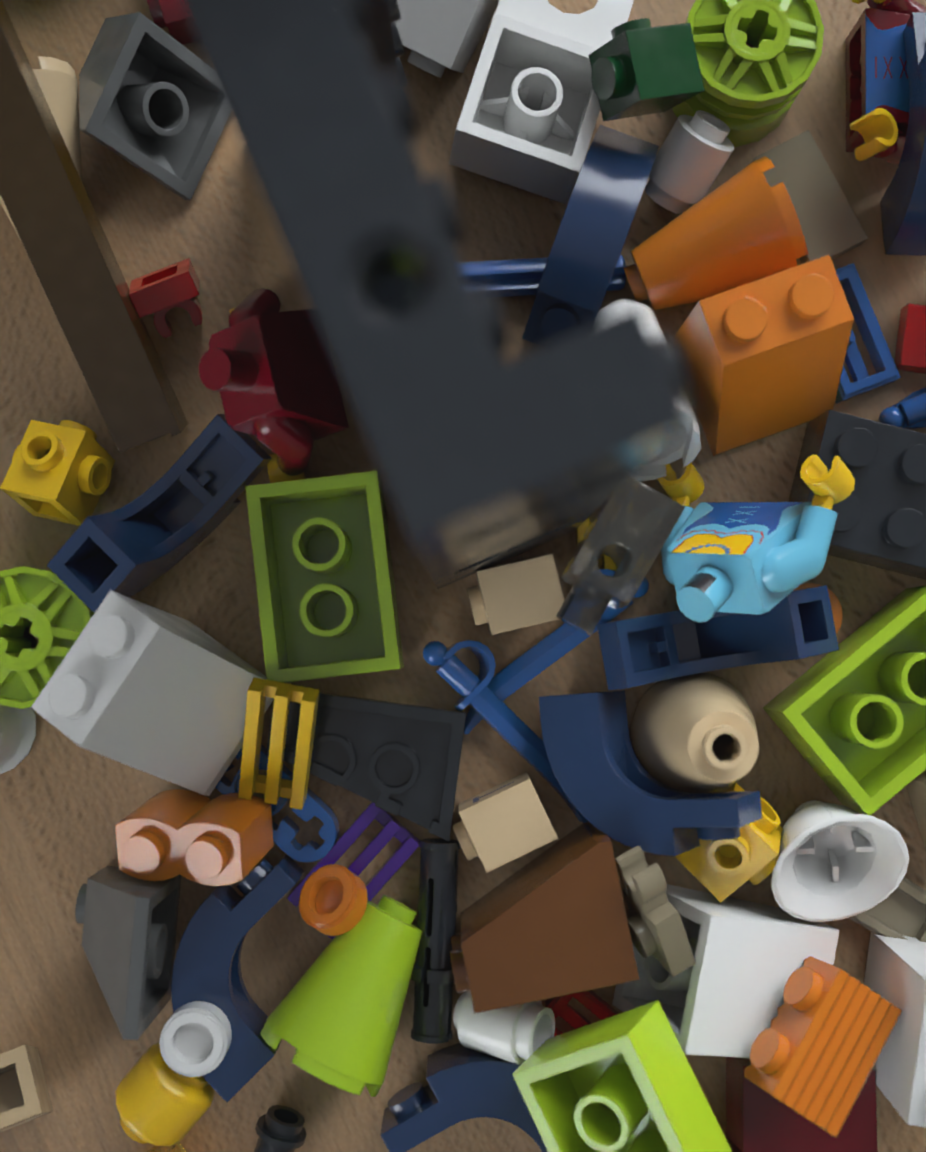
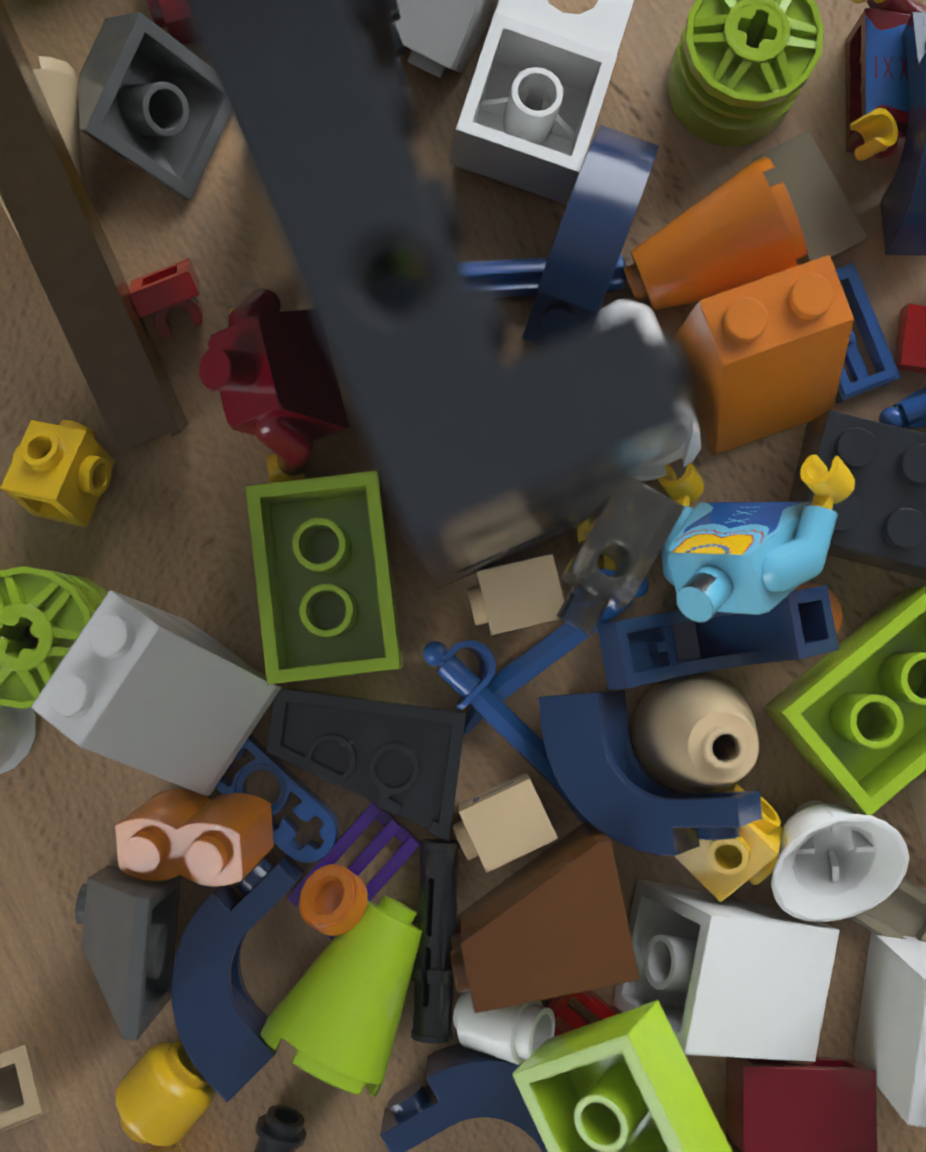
(164, 523): dark blue arch -> none
(195, 1039): white tile -> none
(272, 784): yellow tile -> none
(645, 69): dark green brick -> none
(654, 921): dark tan plate -> none
(689, 161): white brick -> none
(822, 1043): orange brick -> none

